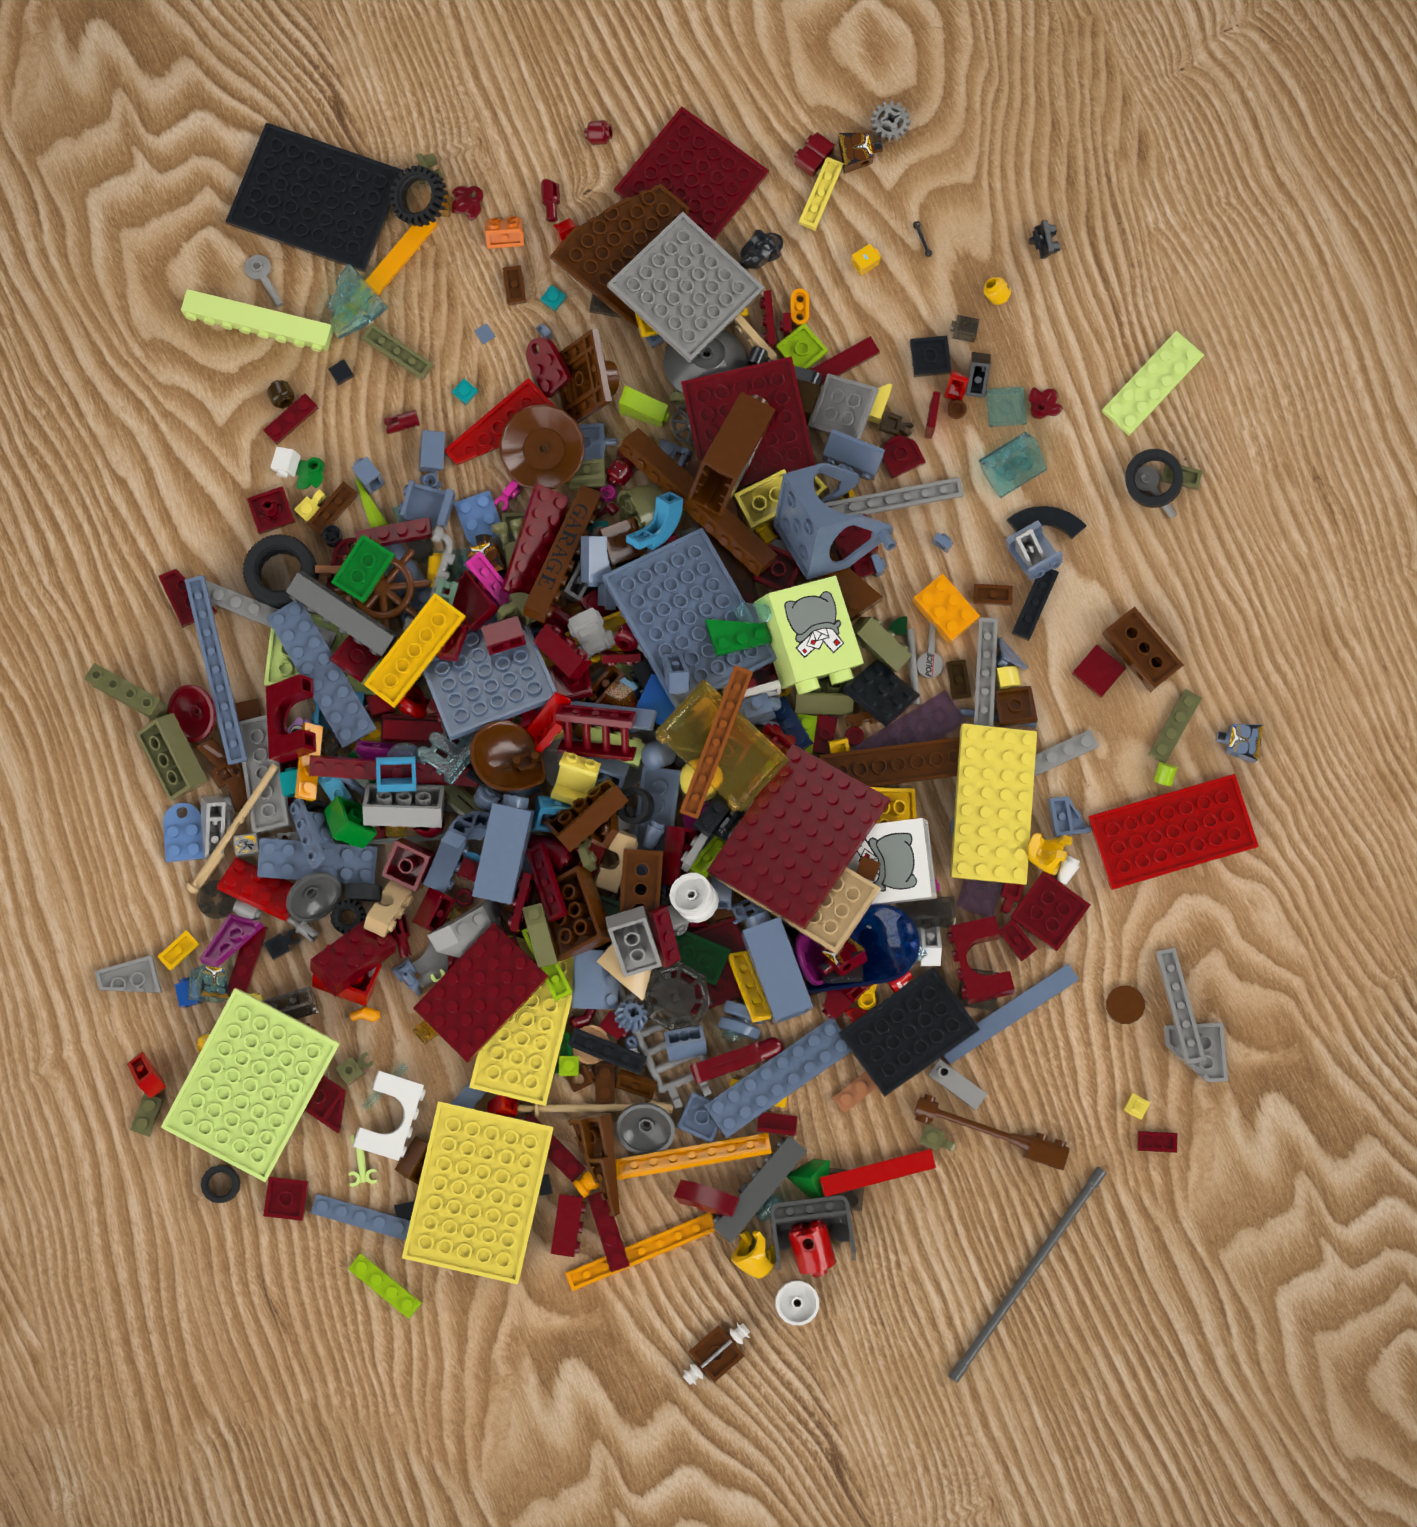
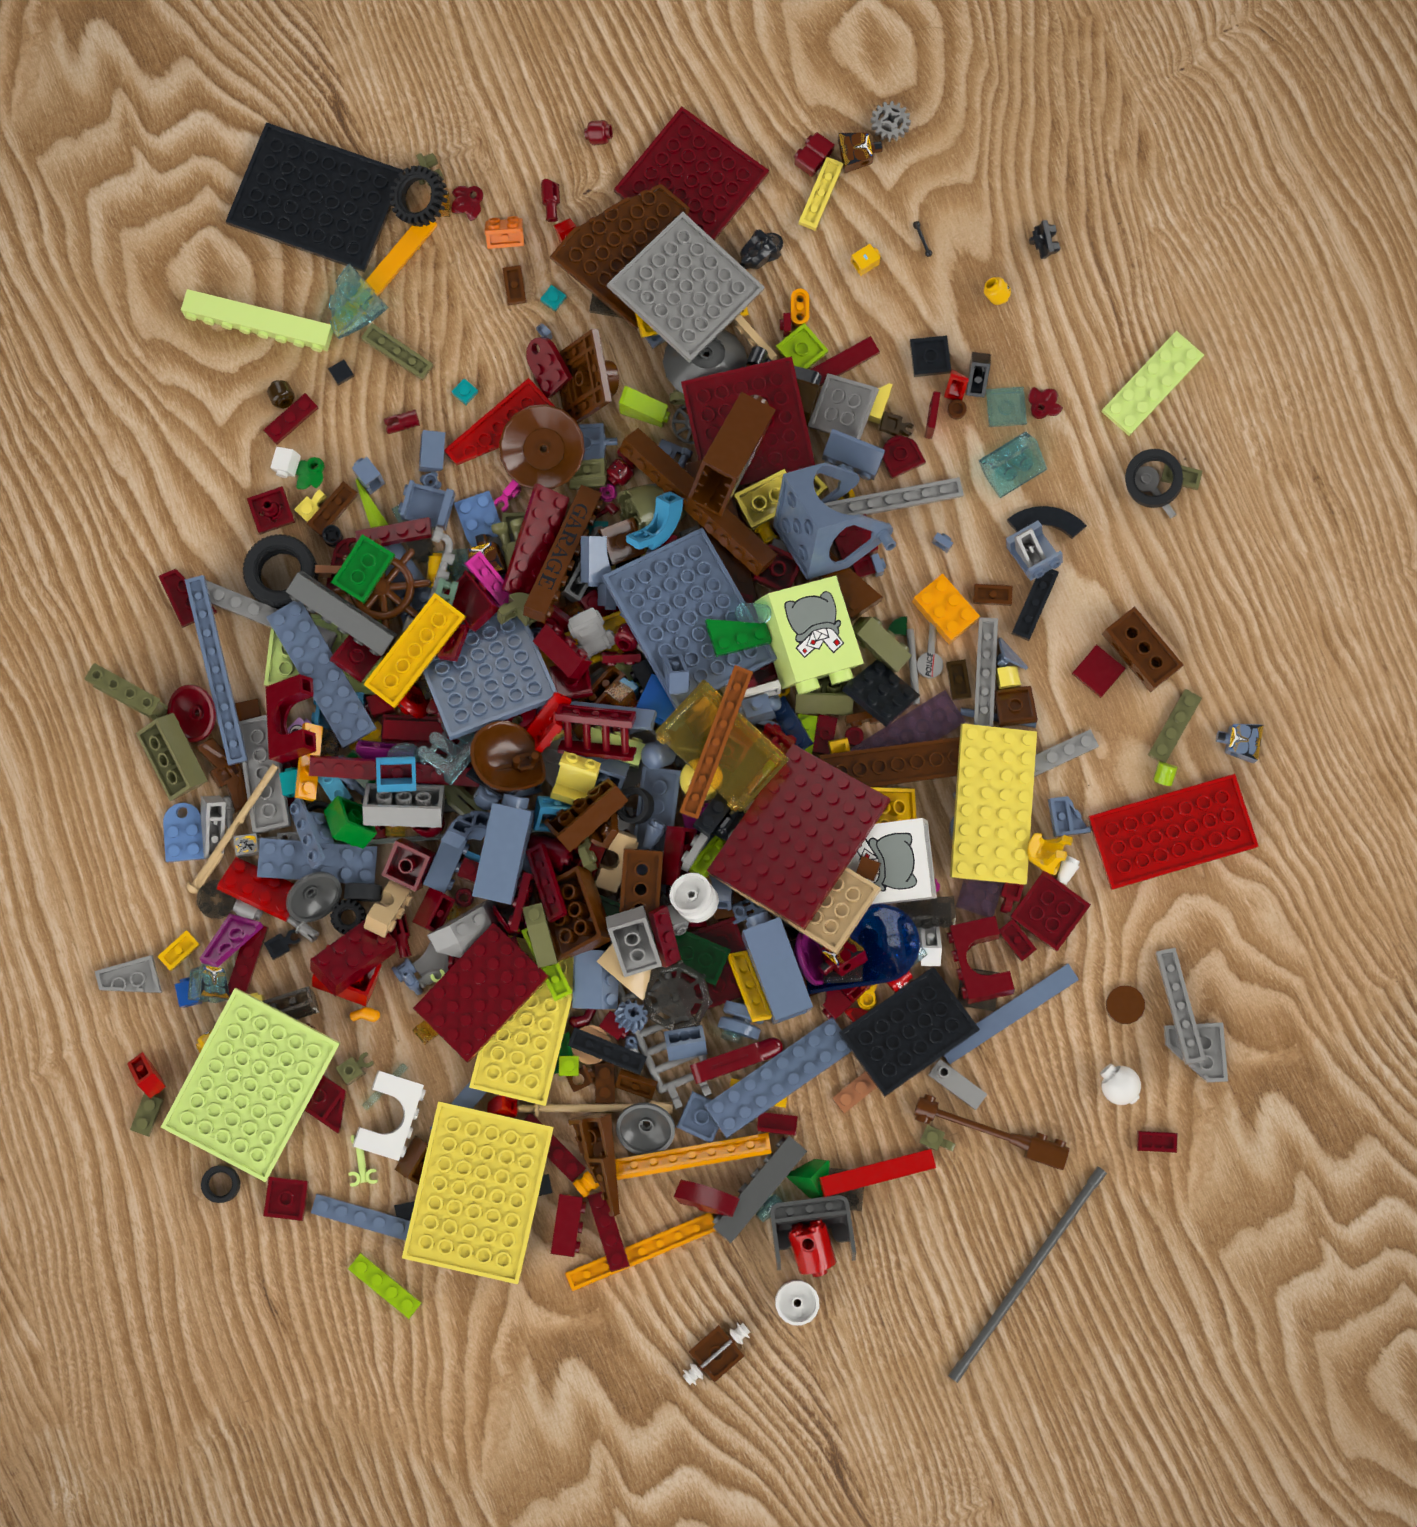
(258, 268): light grey piece -> none
(484, 333): sand blue sticker -> none
(501, 919): none -> dark red wheel
(503, 635): dark red brick -> none
(757, 1262): yellow piece -> none
(768, 319): dark red plate -> none
(964, 328): clear smoke brick -> none
(1120, 1084): none -> white brick
(1136, 1106): light yellow tile -> none

